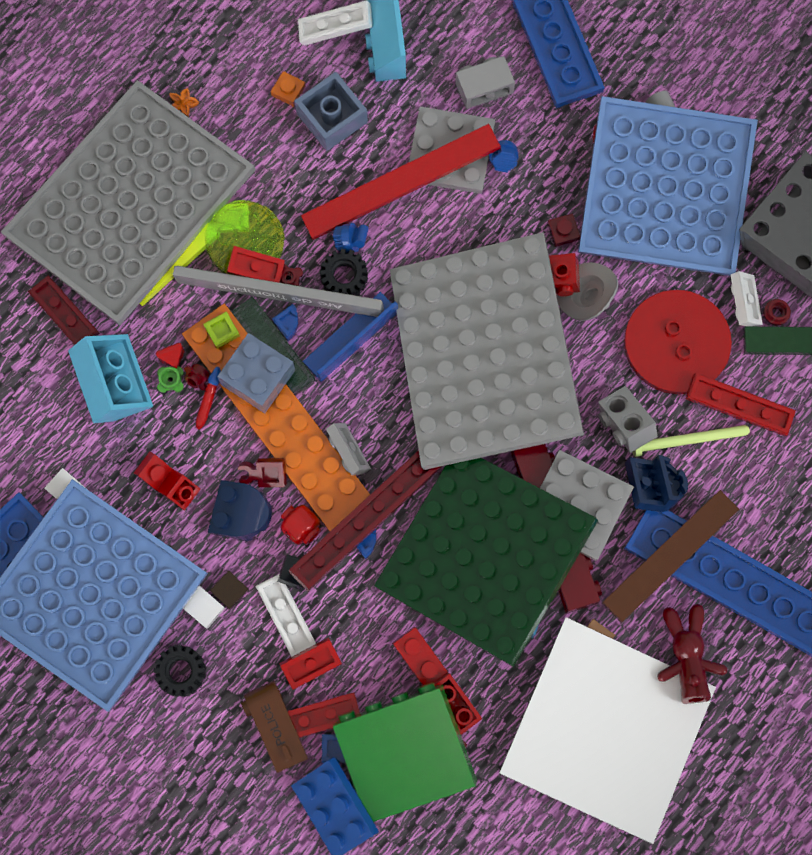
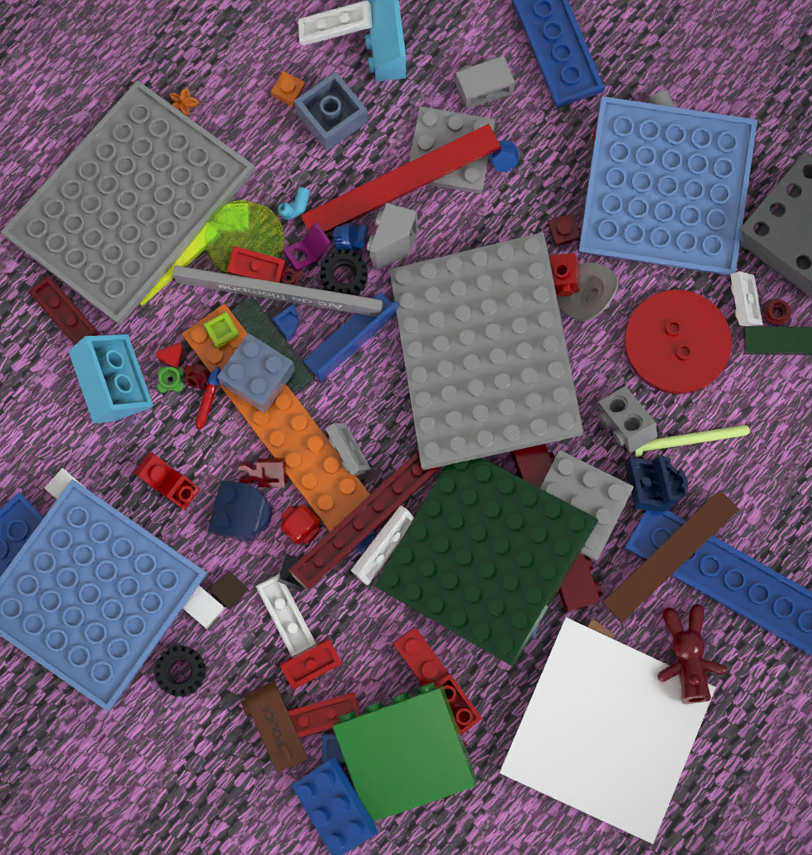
(296, 208): none -> medium azure arm
(312, 246): none -> magenta bracket
(383, 546): none -> white tile
(393, 237): none -> light grey slope
(740, 404): red tile -> none

